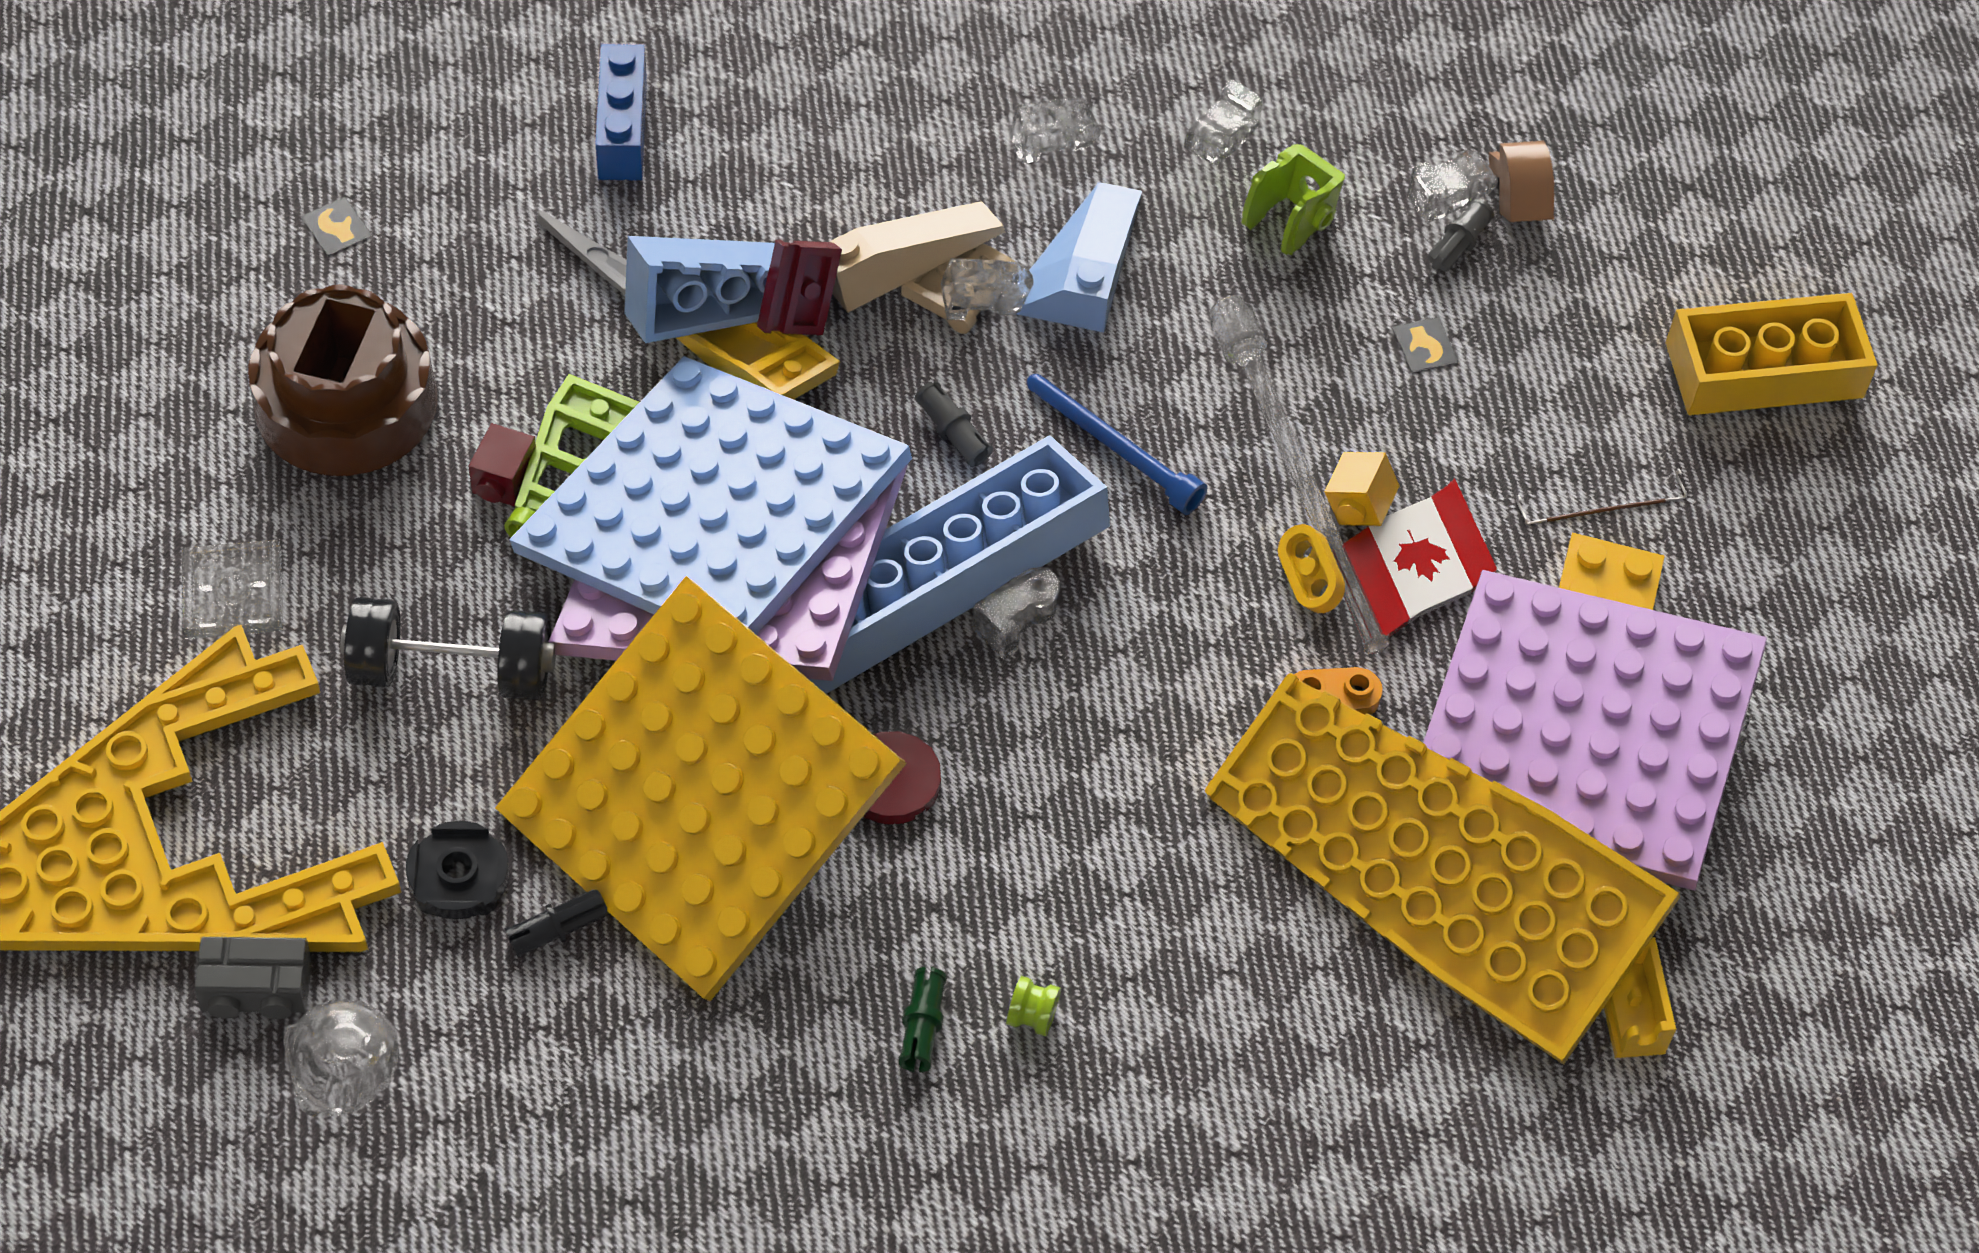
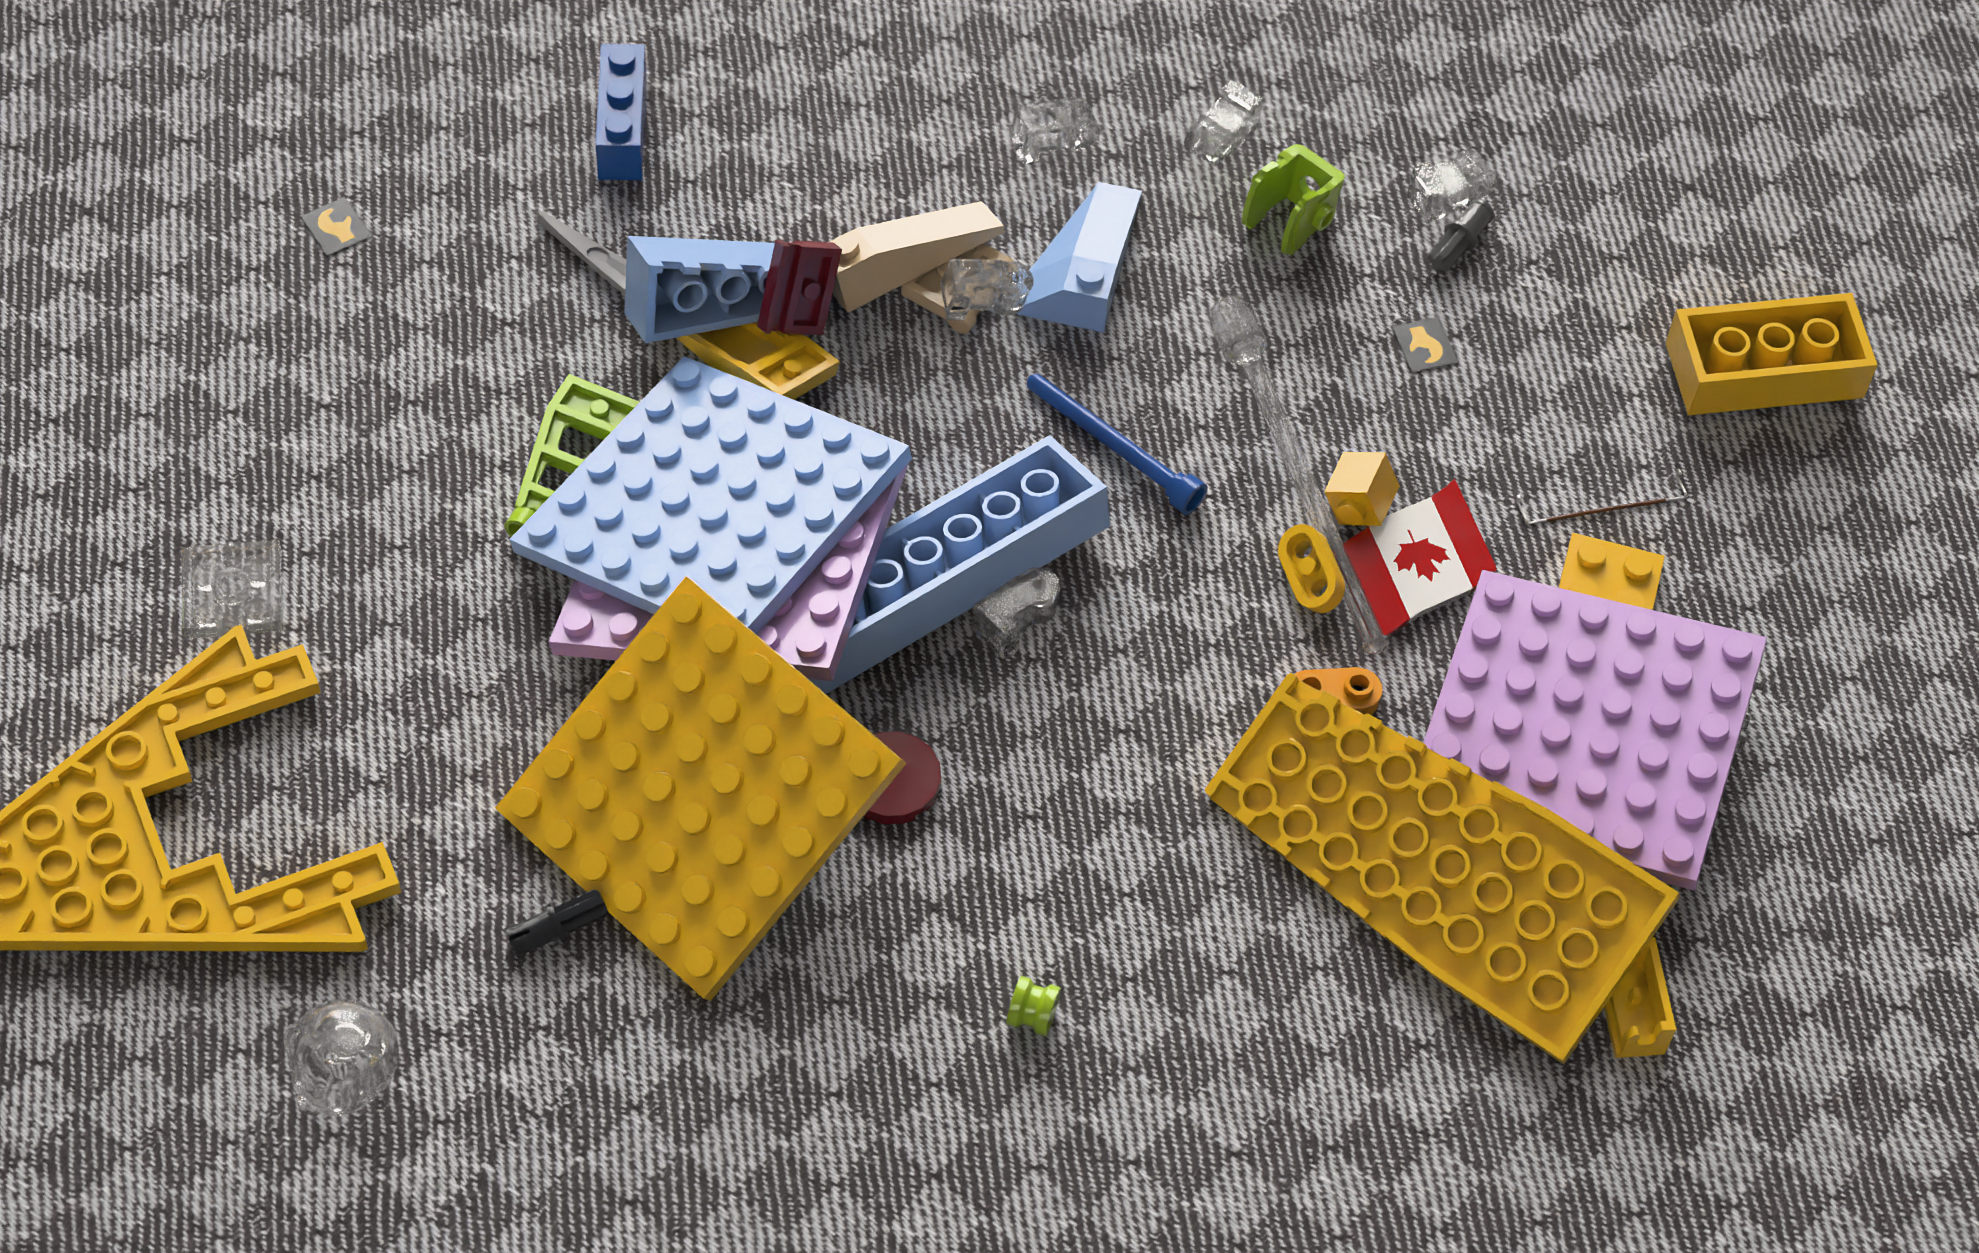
(253, 976): dark grey brick -> none
(342, 382): reddish brown piece -> none
(373, 646): black axle -> none
(464, 896): black plate -> none
(500, 464): dark red brick -> none
(922, 1019): dark green pin -> none
(953, 423): dark grey pin -> none
(1525, 181): medium nougat brick -> none

